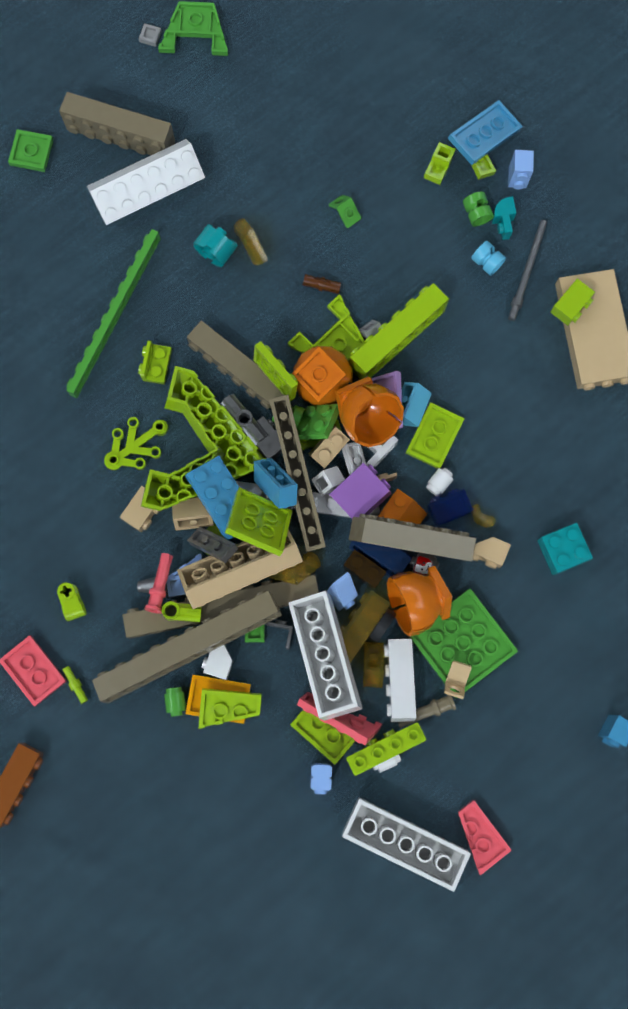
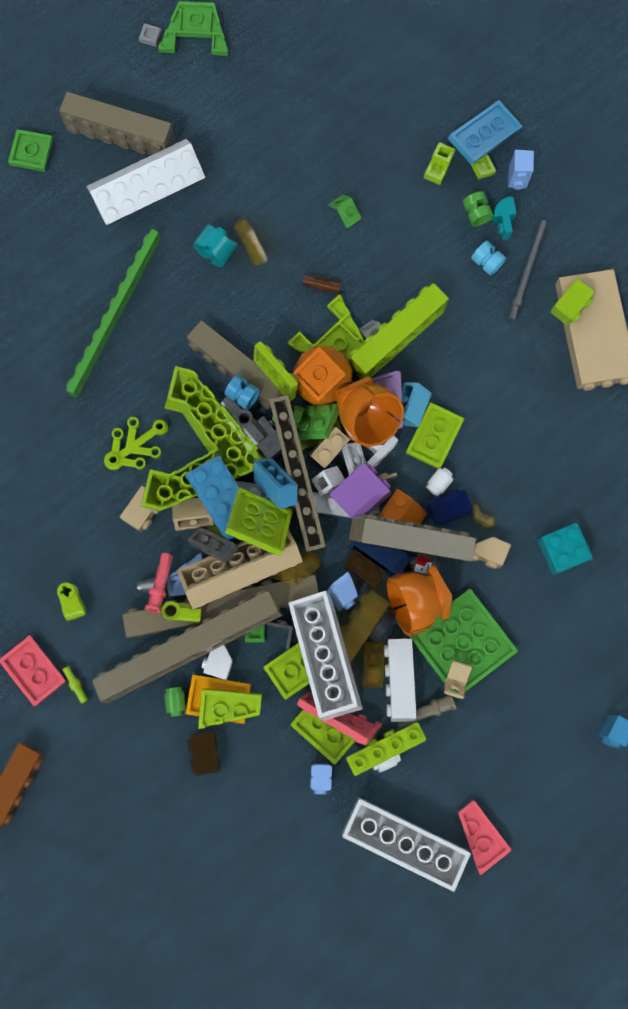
(155, 363): lime bracket -> none
(204, 753): none -> dark brown brick
(242, 392): none -> dark azure wheel
(288, 672): none -> lime plate

